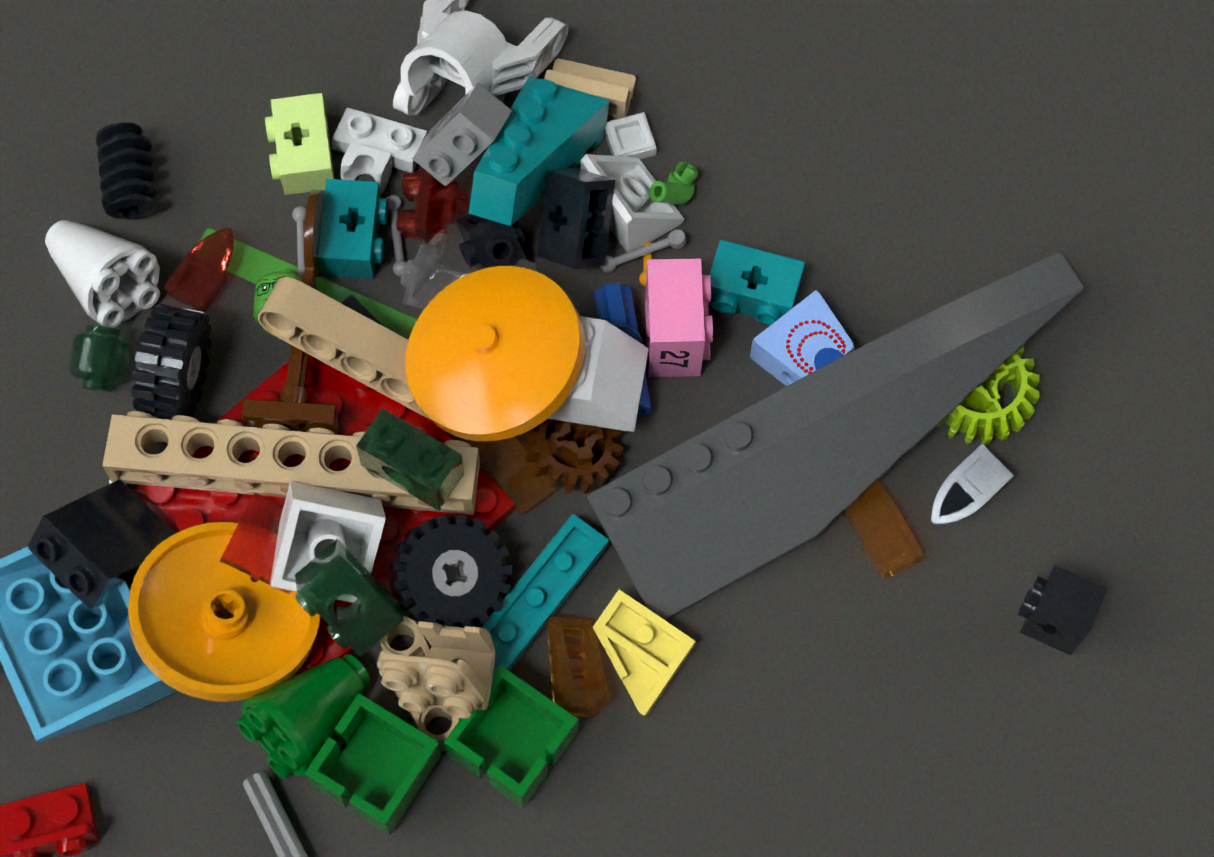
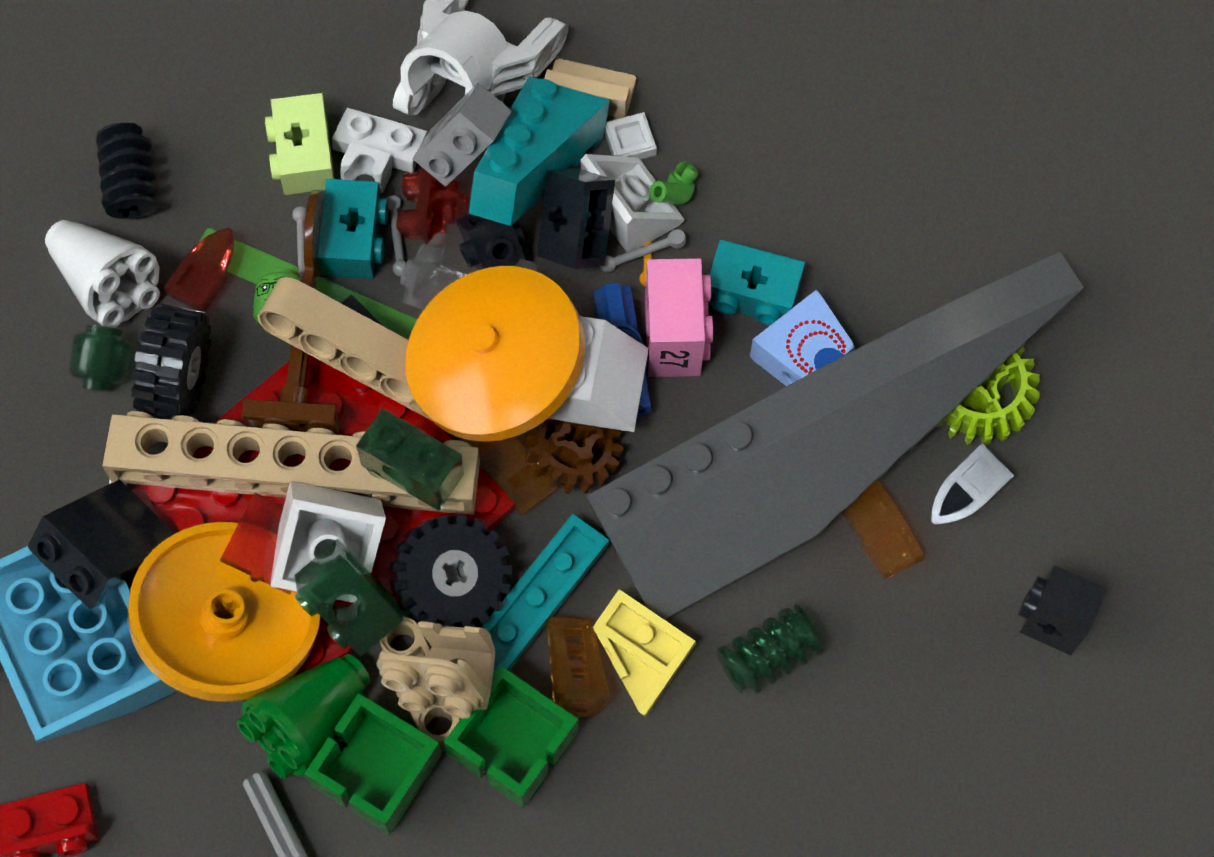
(769, 649): none -> clear green piece

